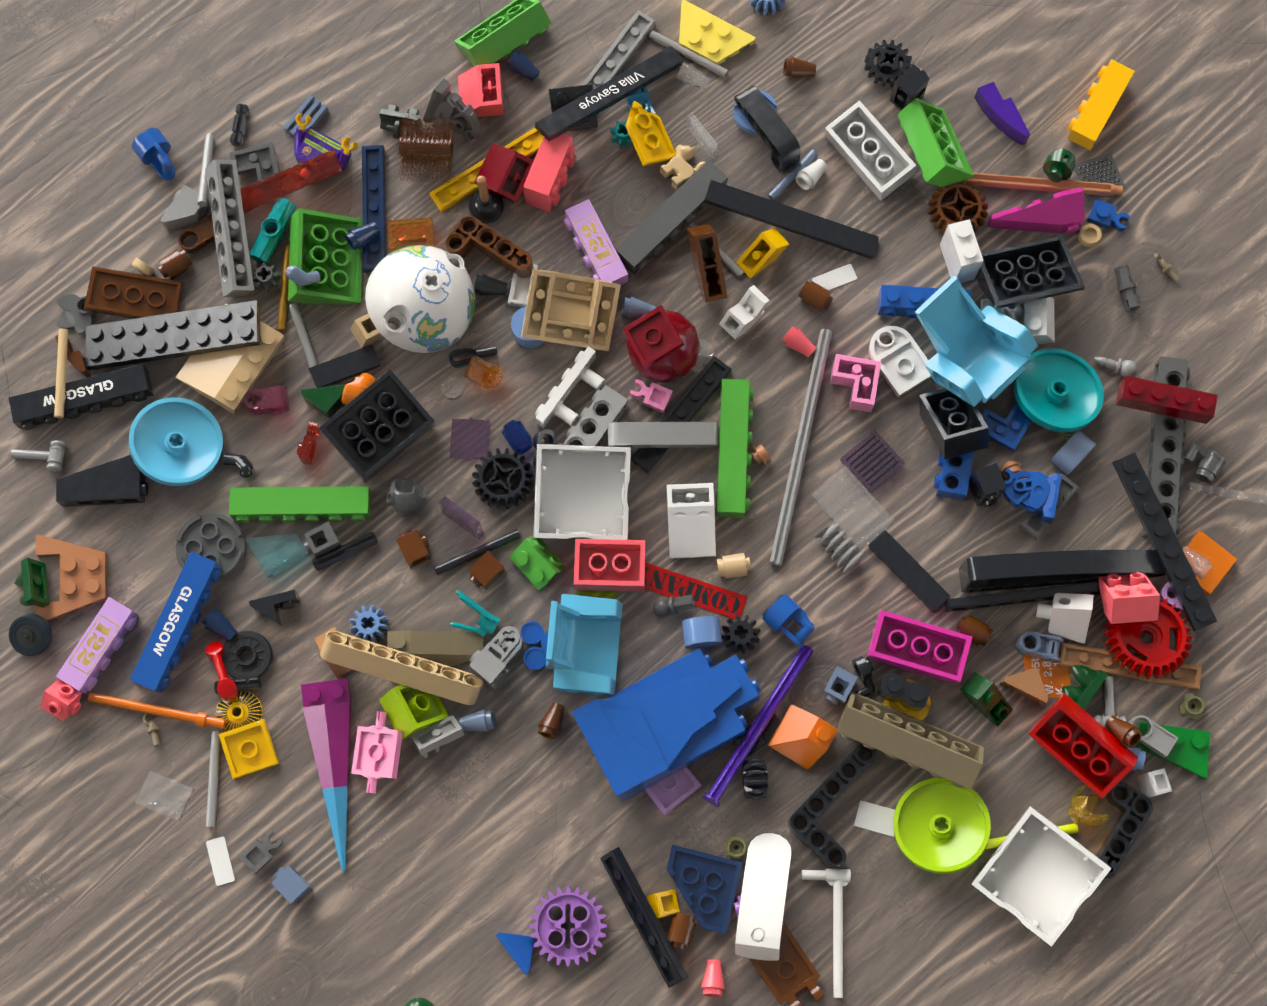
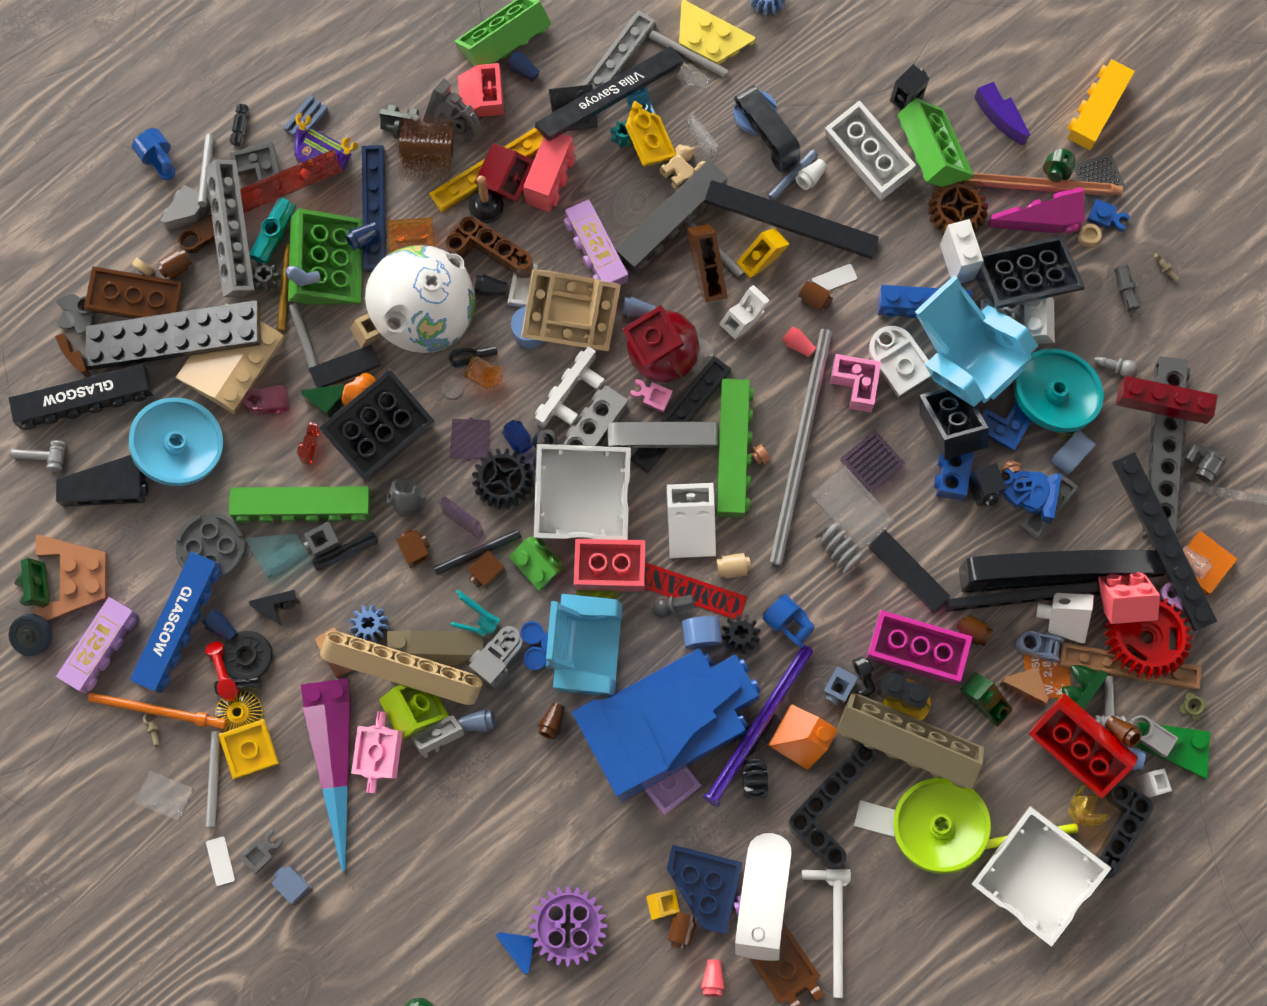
(61, 373): tan bar -> none
(61, 700): coral brick -> none
(241, 462): black arm -> none
(644, 917): black tile -> none
(742, 848): olive plate -> none
(798, 68): reddish brown cone -> none
(888, 62): black gear -> none

